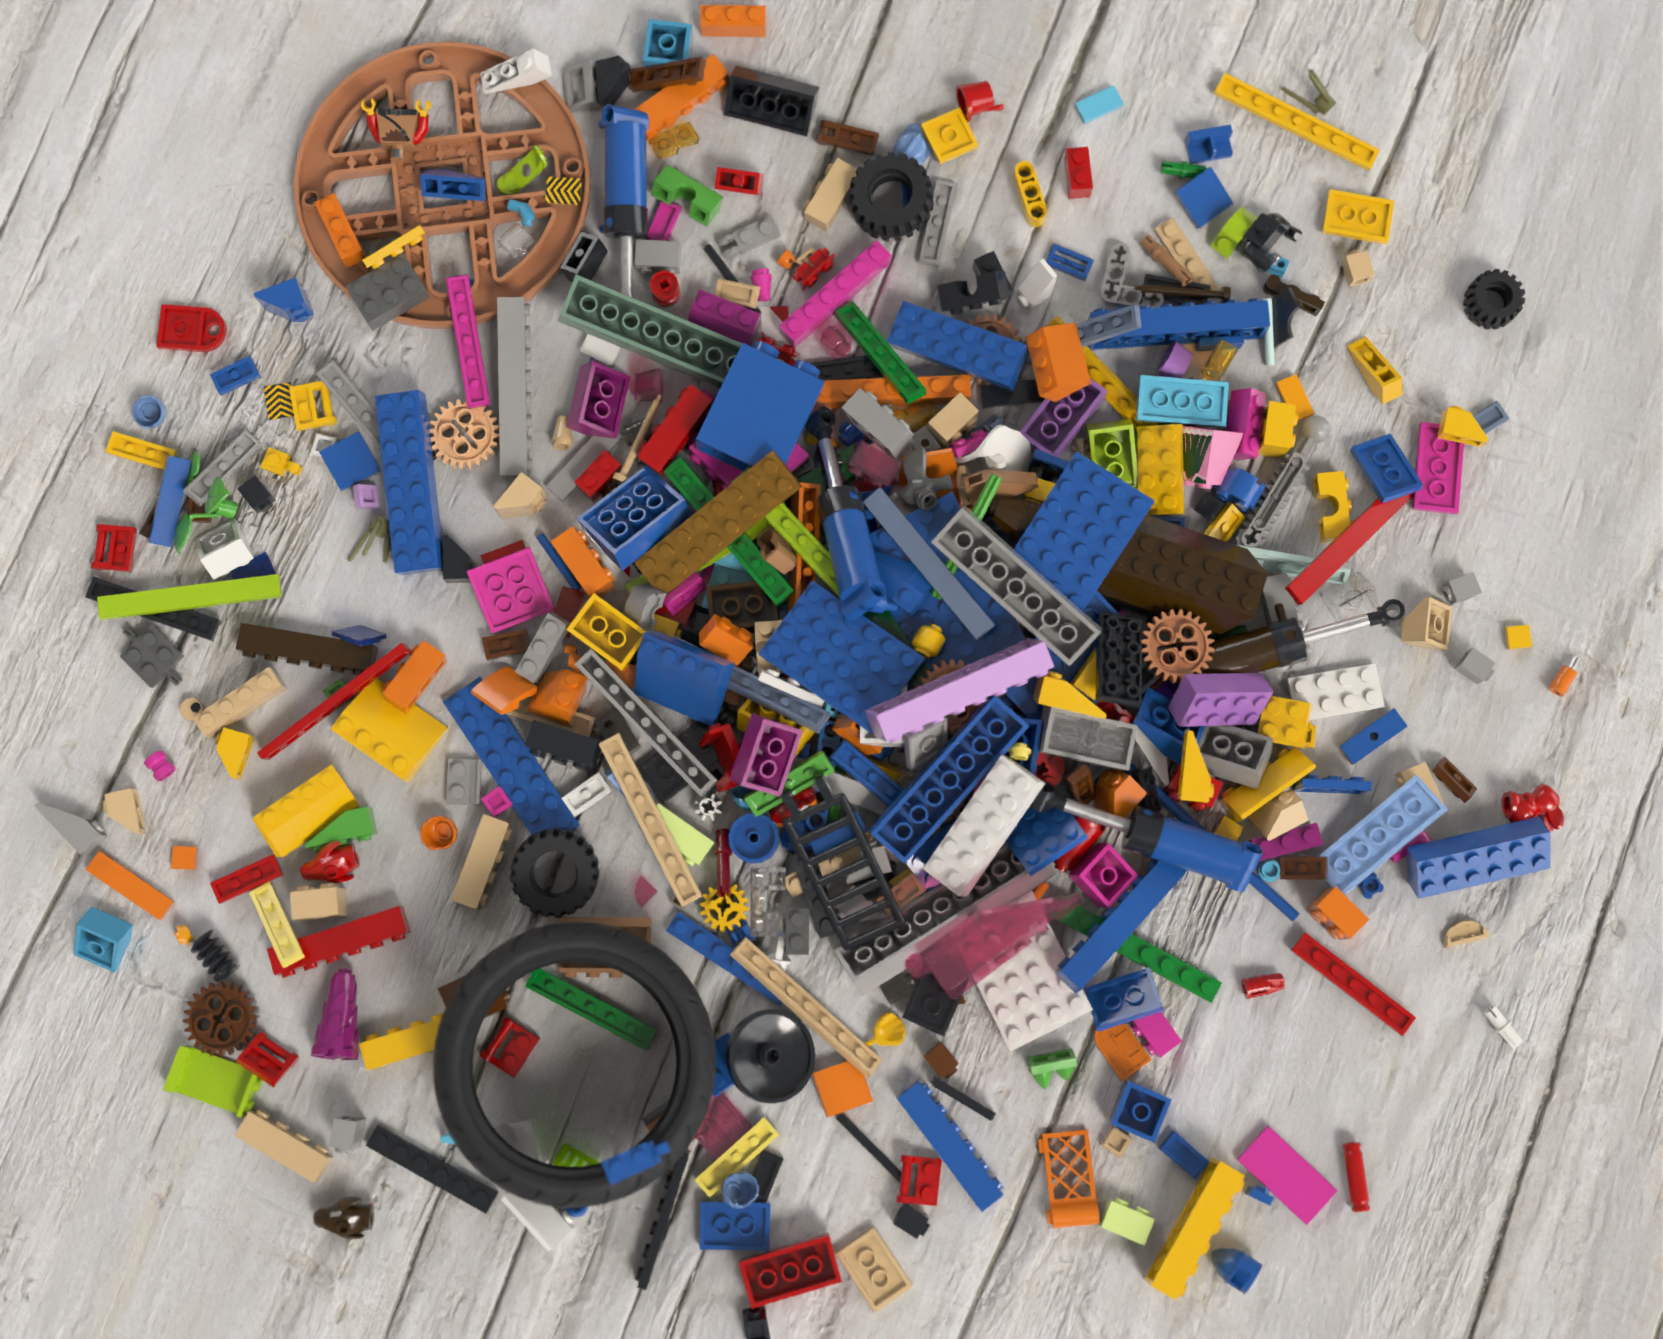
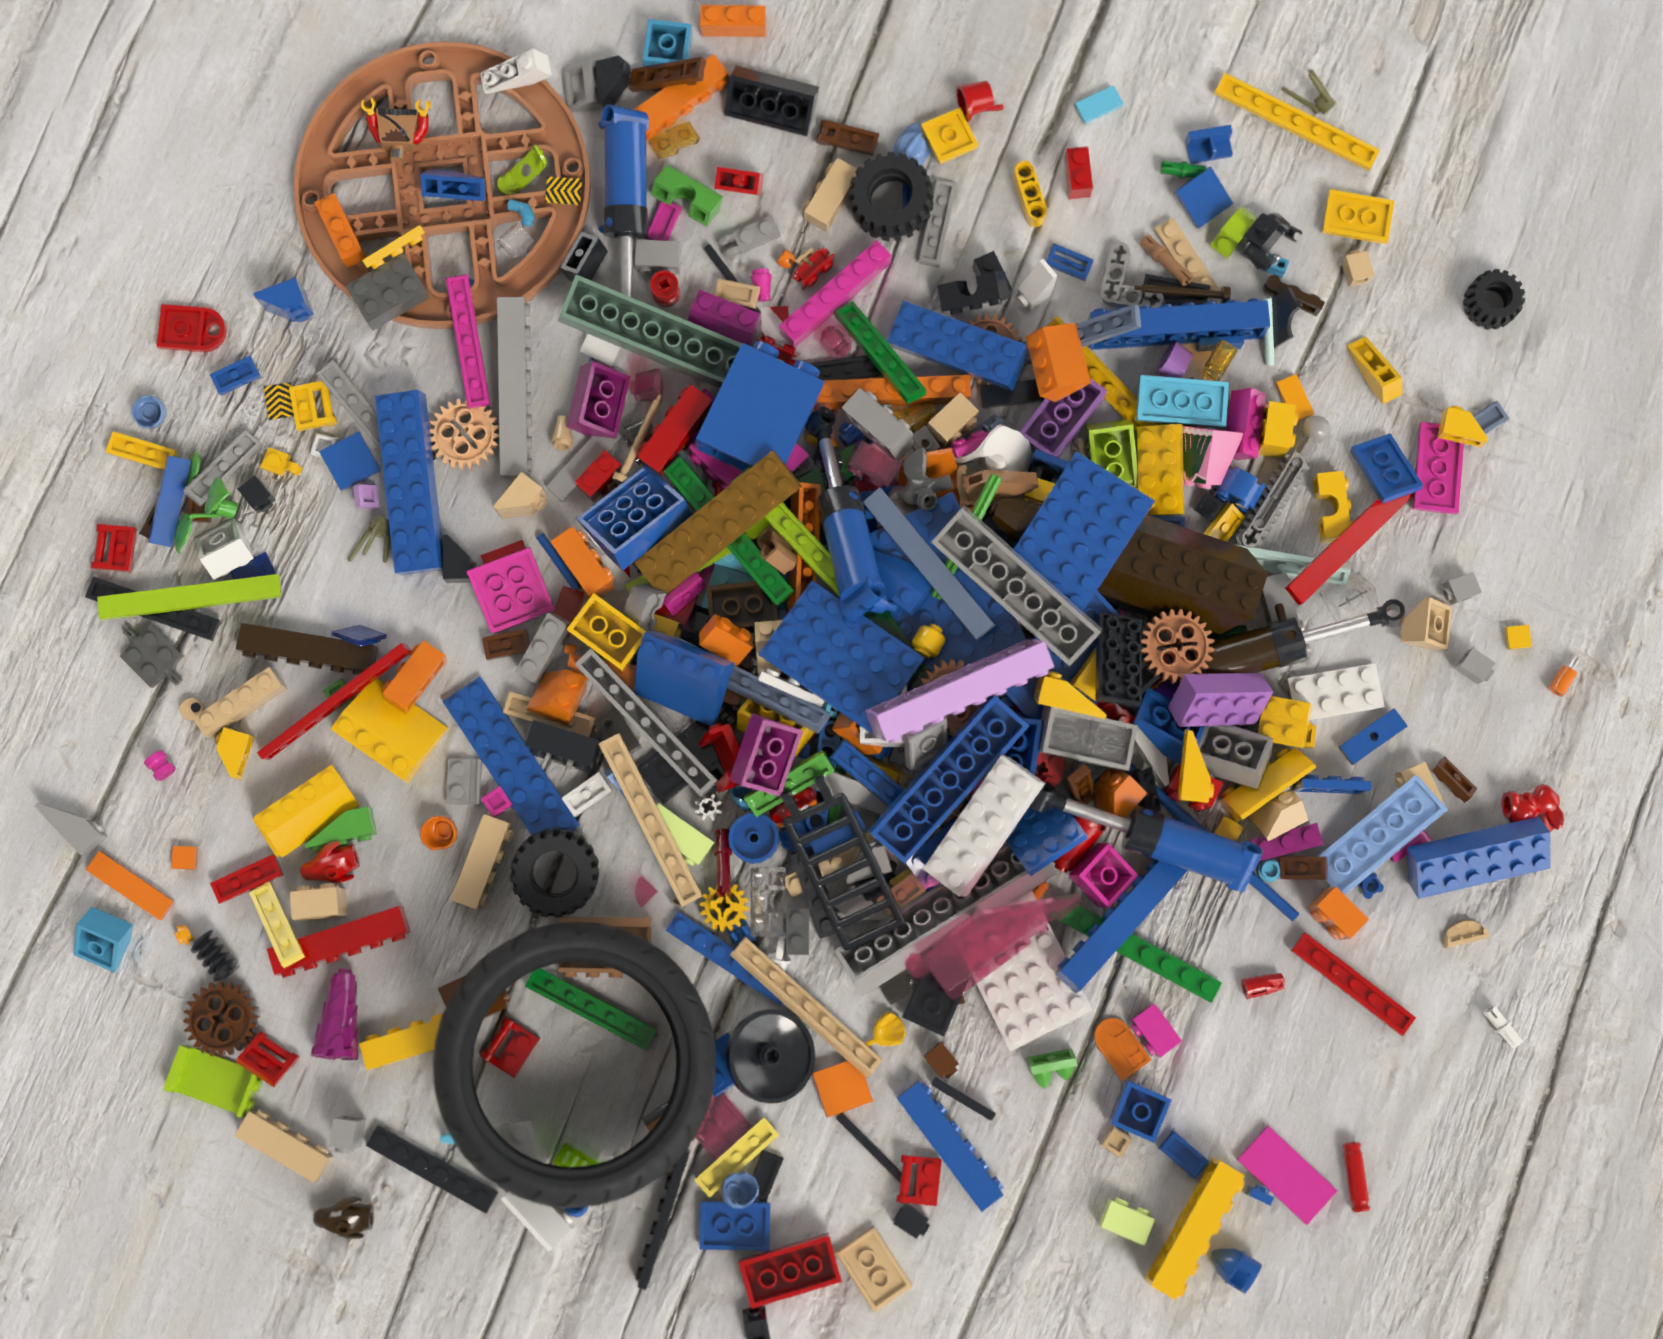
(125, 809): tan slope -> none
(504, 690): orange slope -> none
(633, 1160): blue hinge -> none
(1019, 751): light yellow plate -> none
(1070, 1211): orange piece -> none
(1124, 999): blue plate -> none

